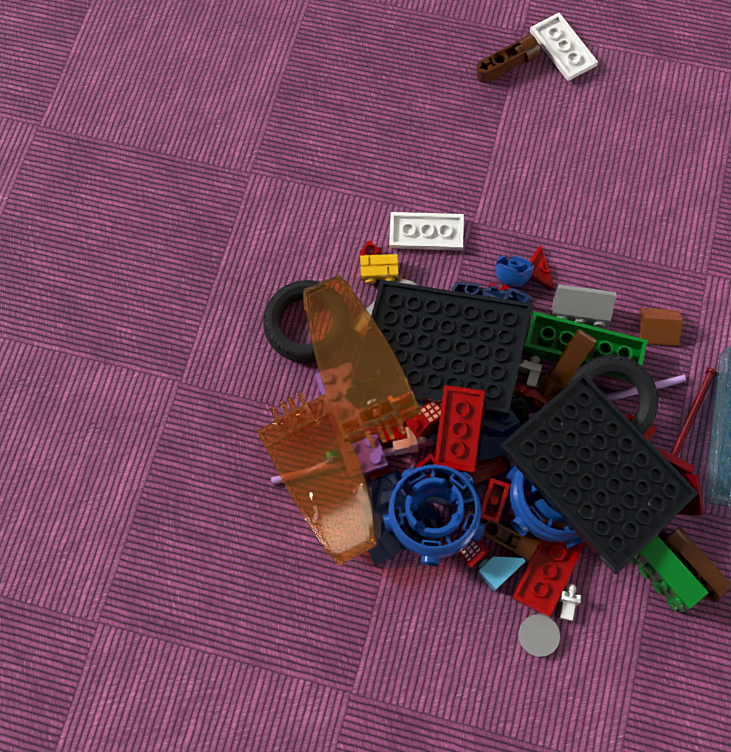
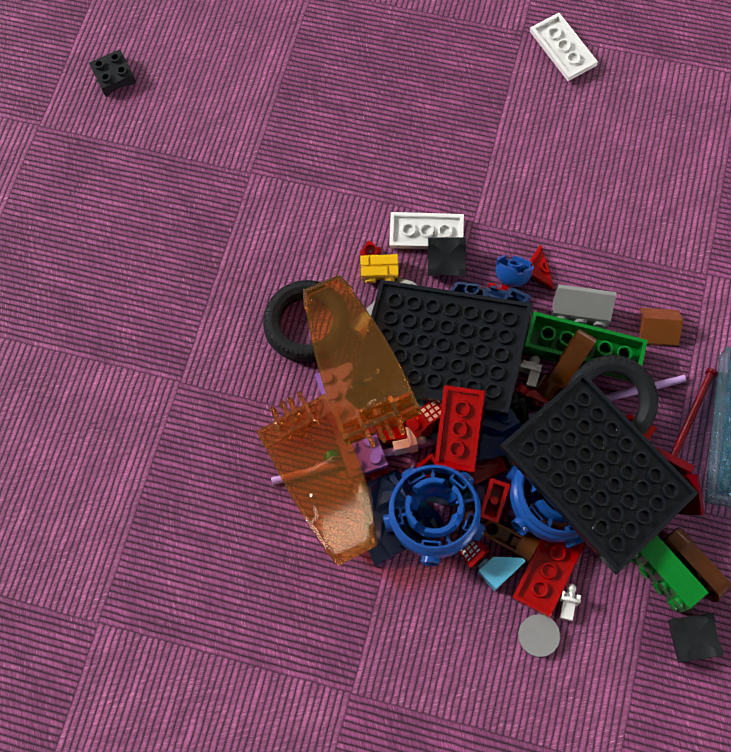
(112, 72): none -> black brick
(446, 256): none -> black brick
(508, 58): reddish brown beam -> none
(695, 637): none -> black brick

